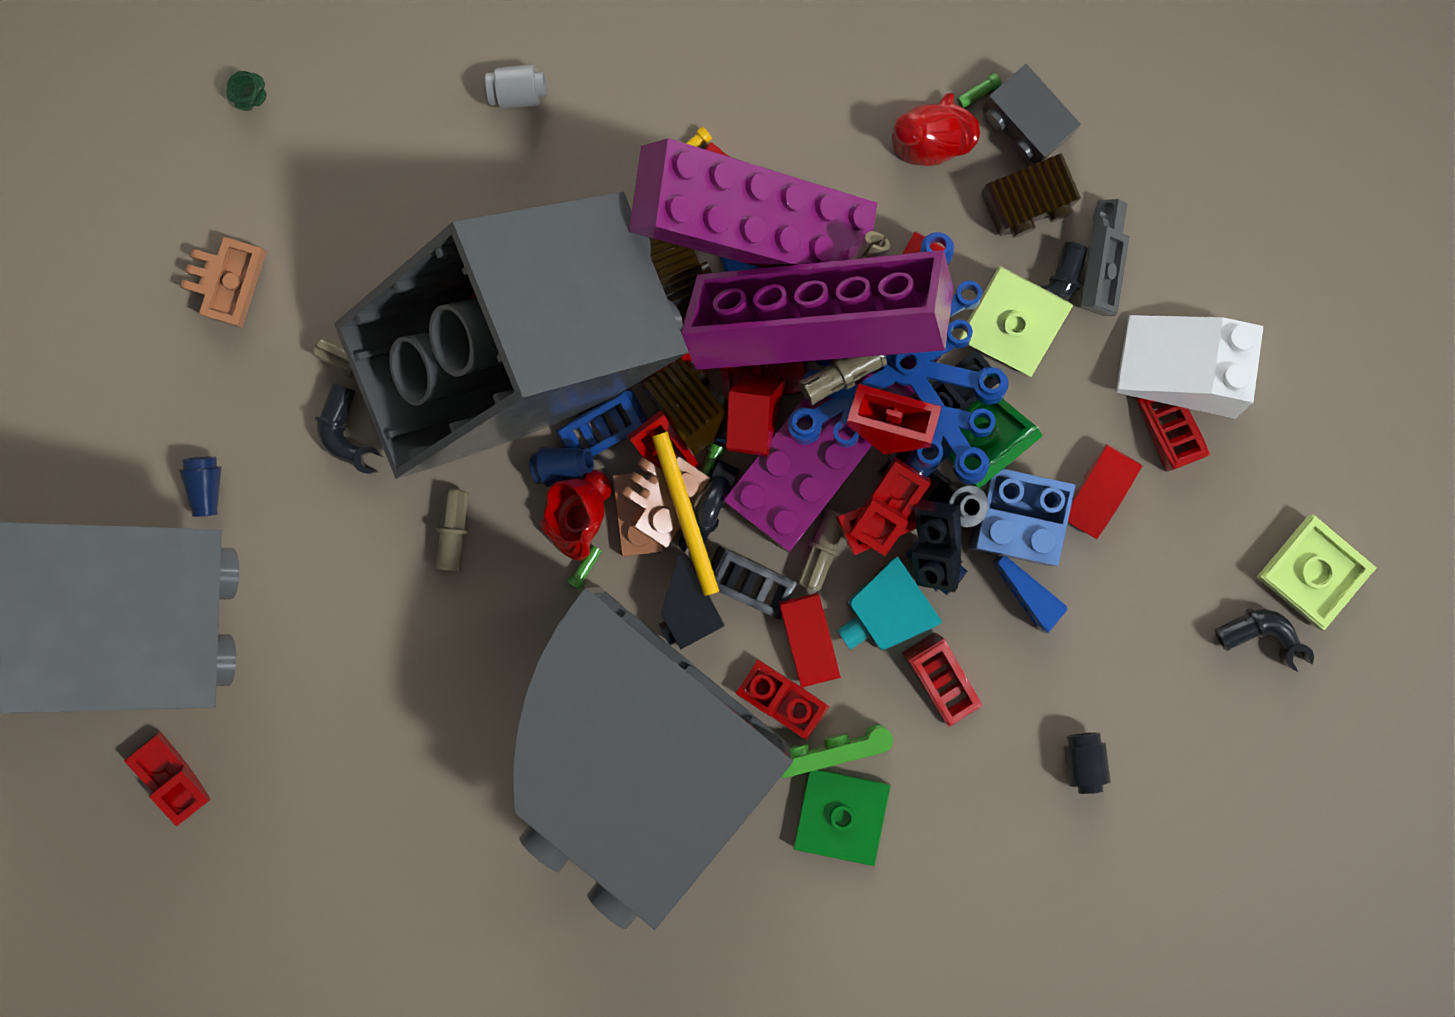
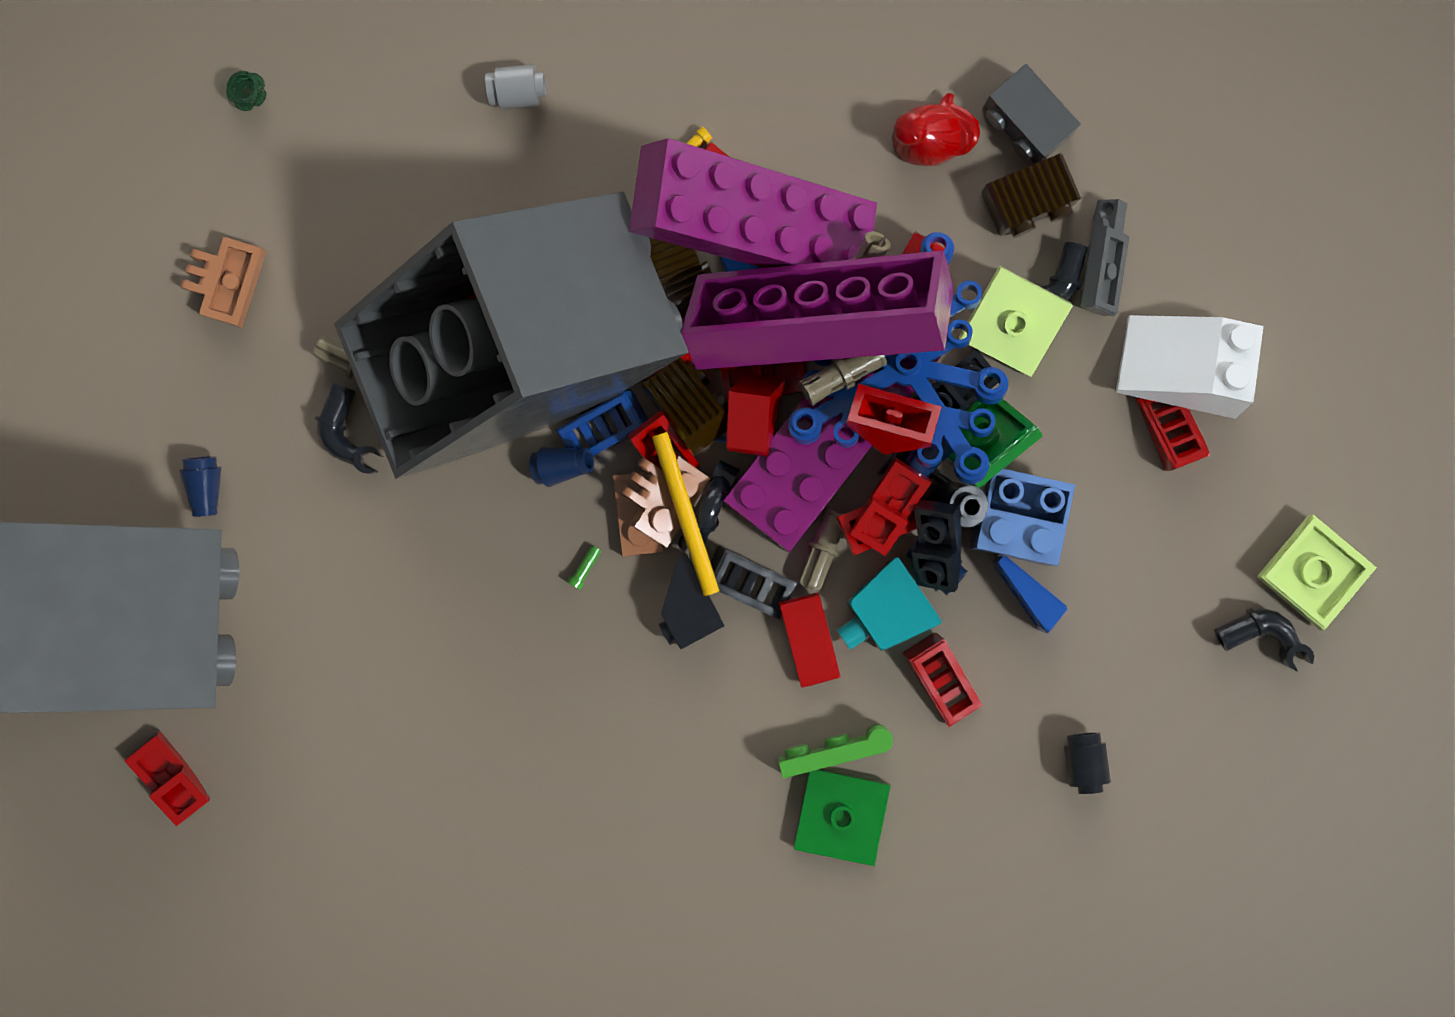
(451, 530): dark tan axle -> none
(575, 513): red hair -> none
(633, 761): dark grey slope -> none
(712, 459): bright green piece -> none
(782, 699): red slope -> none
(992, 83): bright green piece -> none
(1102, 490): red slope -> none

